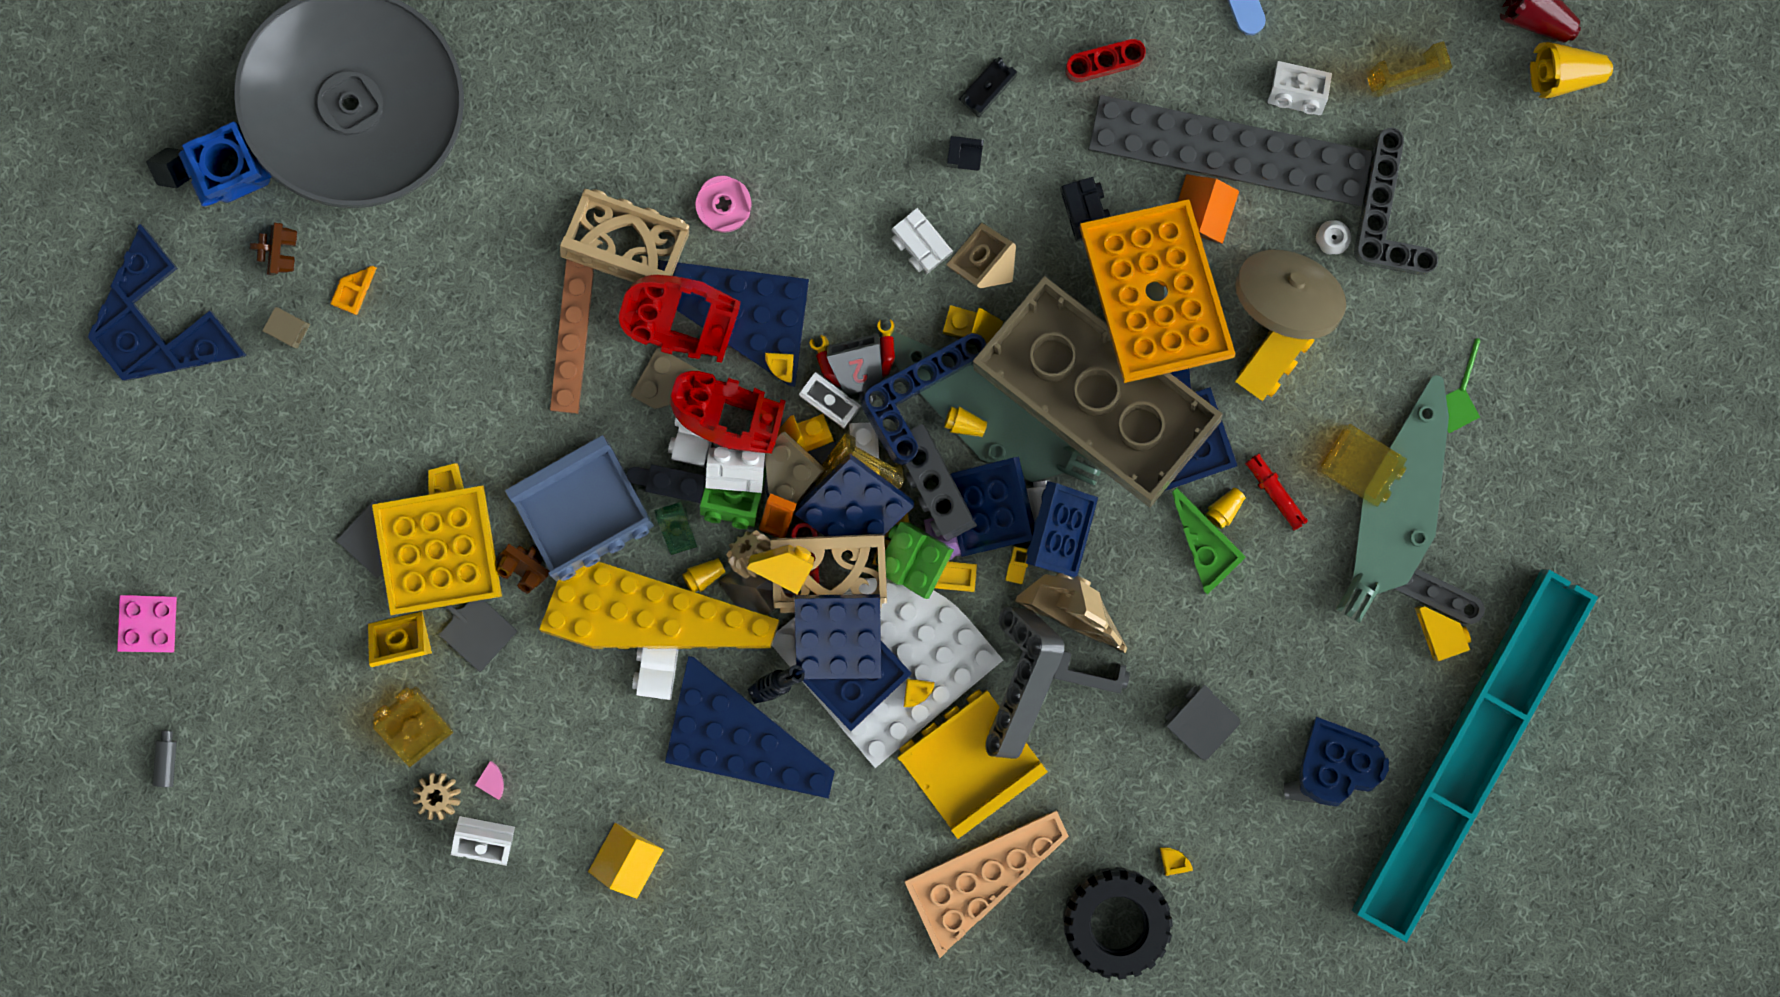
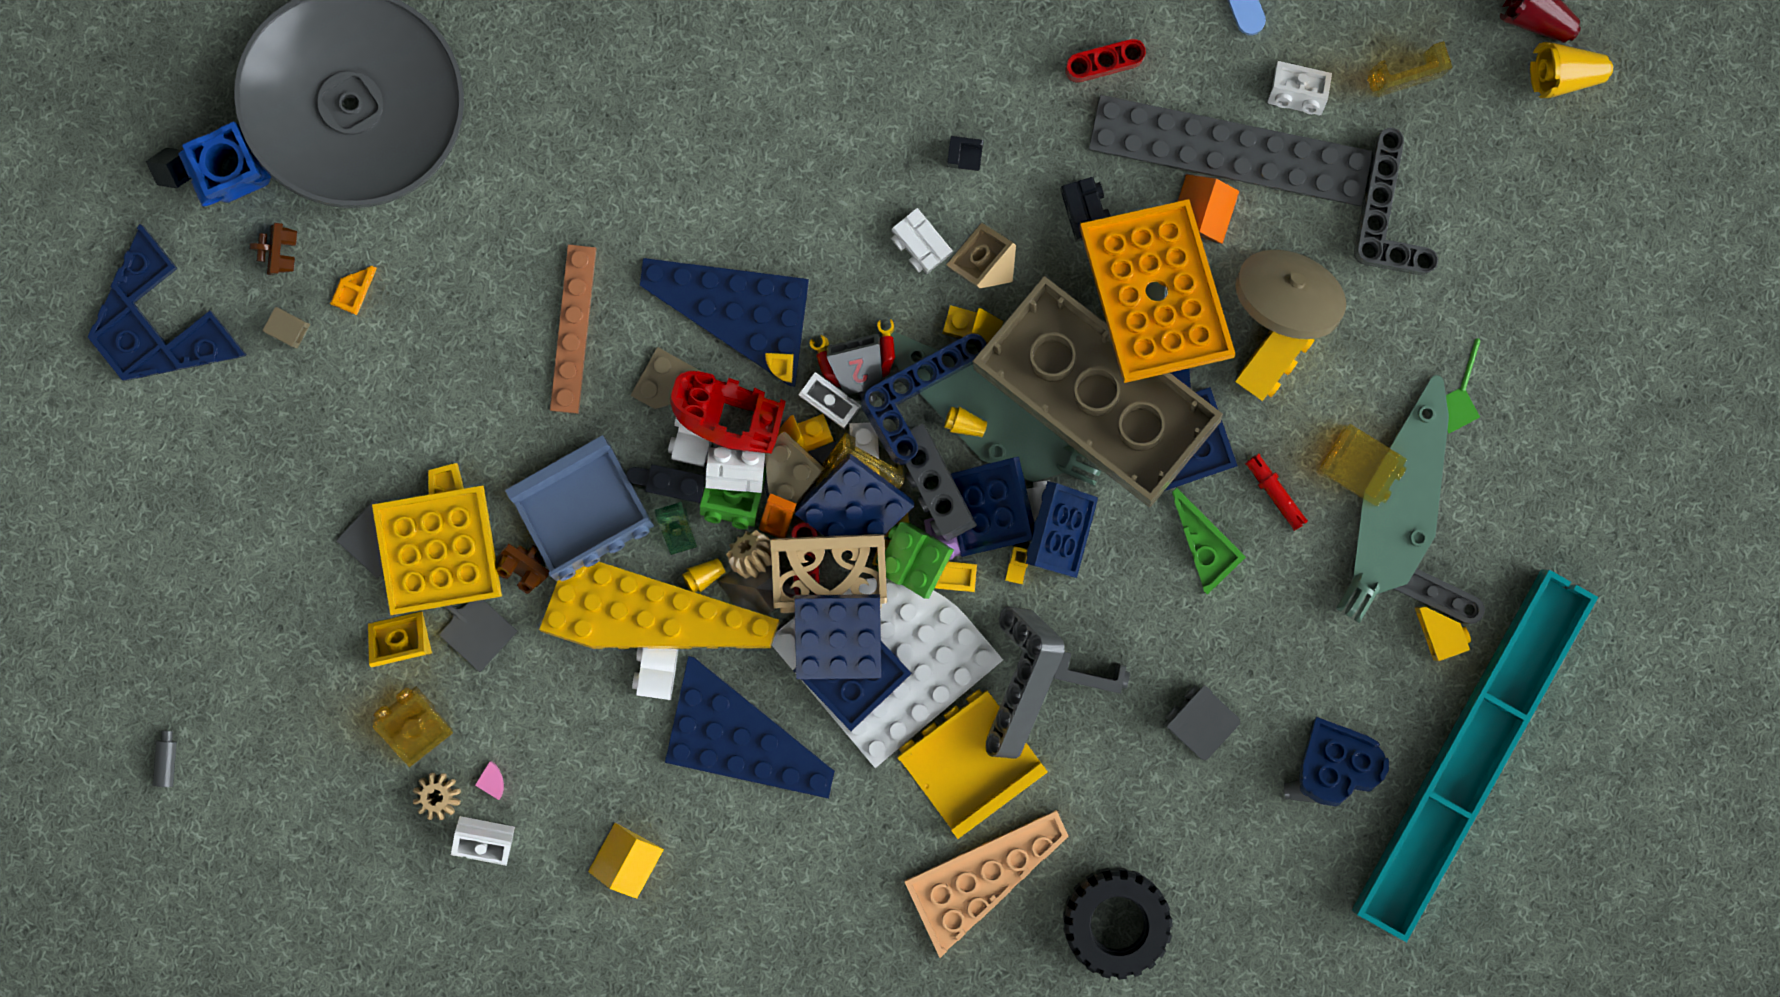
(146, 623): hinge -> none
(607, 261): tan fence -> none
(651, 308): red slope -> none
(709, 197): bright pink plate -> none
(775, 684): black hinge -> none
(783, 566): yellow slope -> none
(917, 692): yellow tile -> none
(988, 87): black hinge -> none
(1073, 605): tan wedge -> none
(1174, 861): yellow tile -> none
(1224, 509): yellow cone -> none
(1325, 240): white plate -> none

